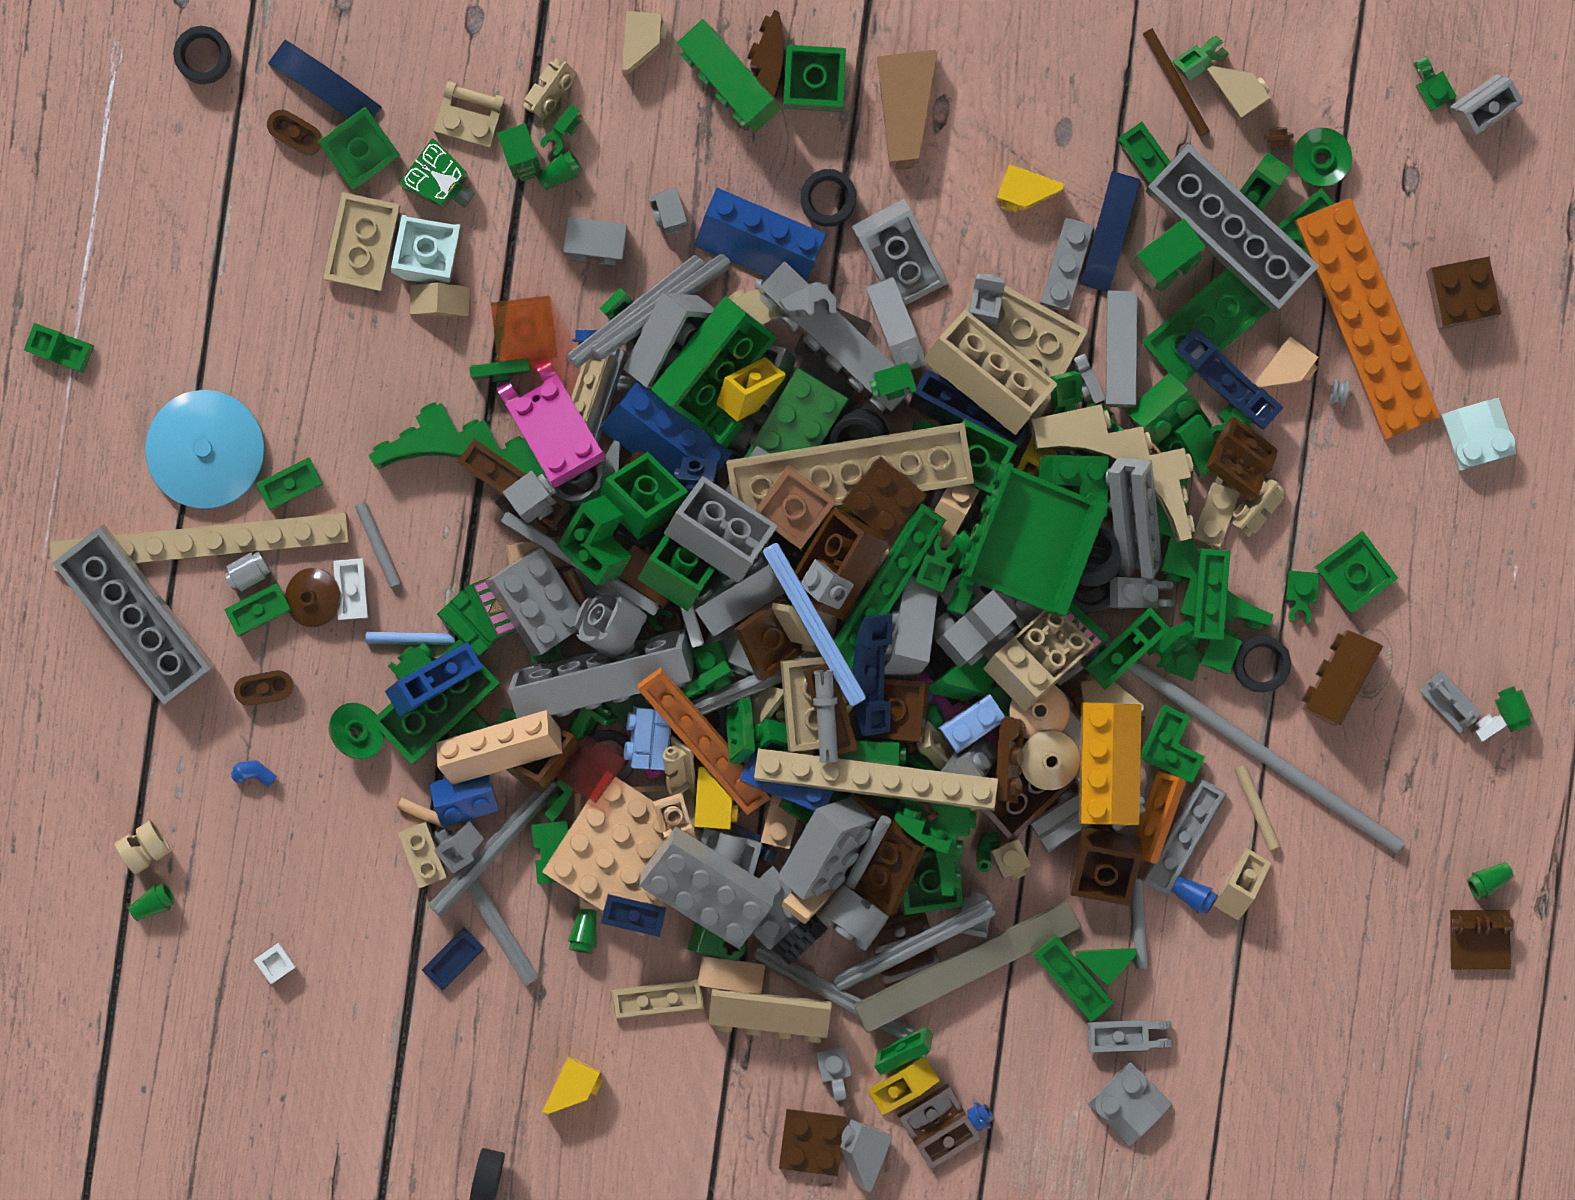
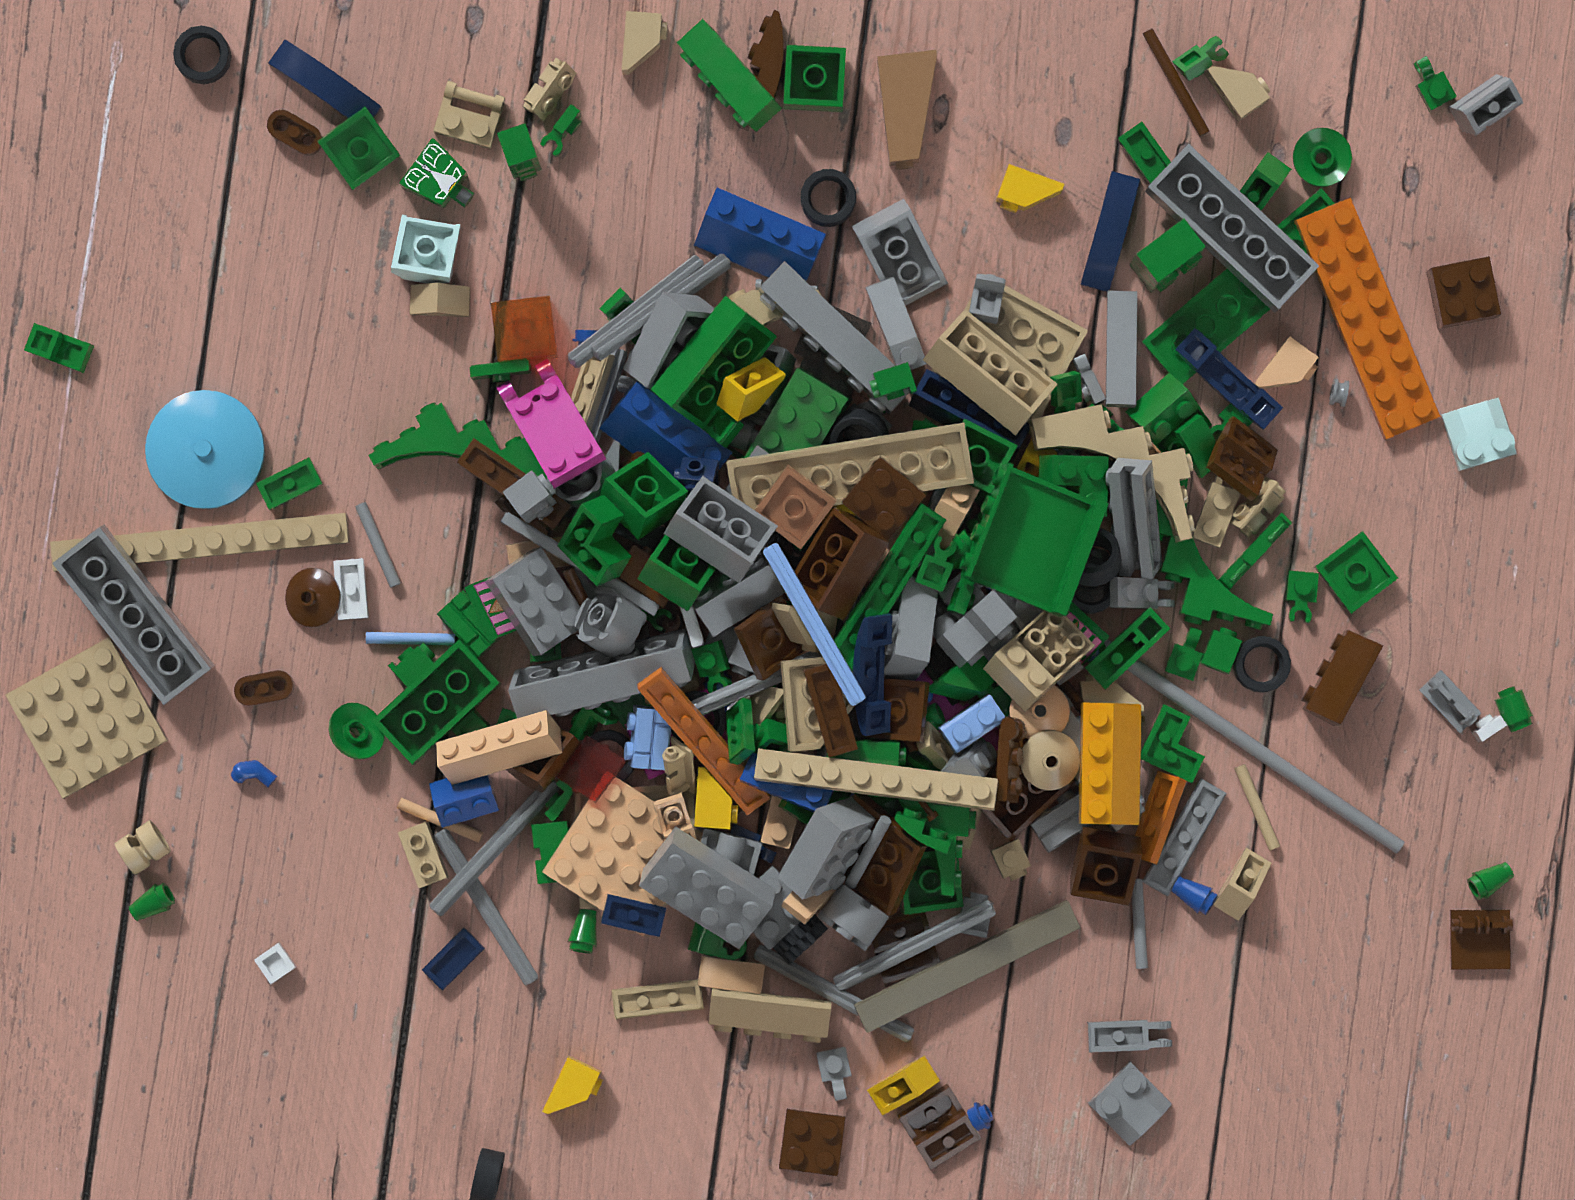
(86, 717): none -> tan plate
(247, 571): light grey brick -> none
(258, 609): green plate -> none
(361, 242): tan plate -> none
(433, 679): blue slope -> none
(459, 847): light grey brick -> none
(560, 170): green cone -> none
(595, 241): light grey brick -> none
(668, 211): light grey brick -> none
(715, 678): green plate -> none
(803, 300): light grey hand -> none
(825, 705): light grey pin -> none
(826, 585): light grey bracket -> none
(864, 1152): light grey slope -> none
(903, 1050): green plate -> none
(983, 855): green arm -> none
(1066, 264): light grey plate -> none
(1073, 978): green plate -> none
(1106, 962): green slope -> none
(1174, 639): green plate -> none
(1211, 594): green plate -> none
(1255, 551): none -> green piece
(1279, 137): reddish brown plate -> none

